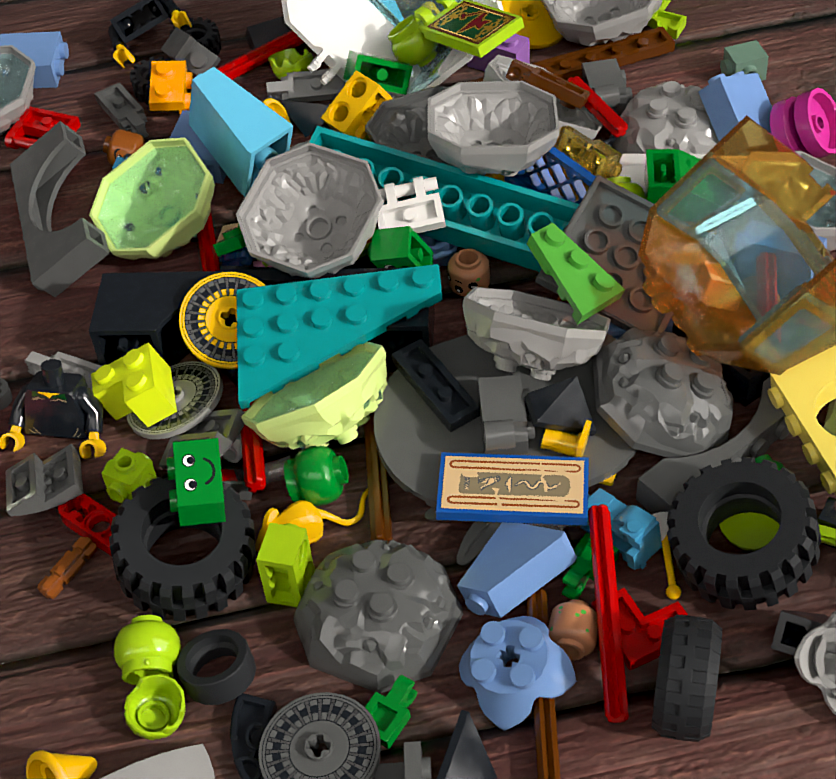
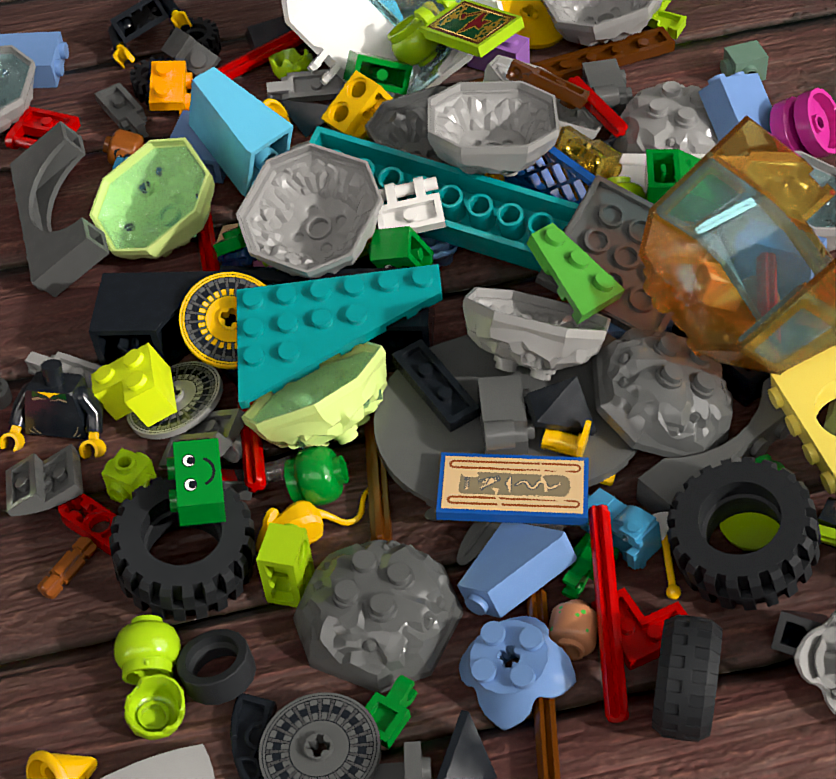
(468, 270): nougat head -> none

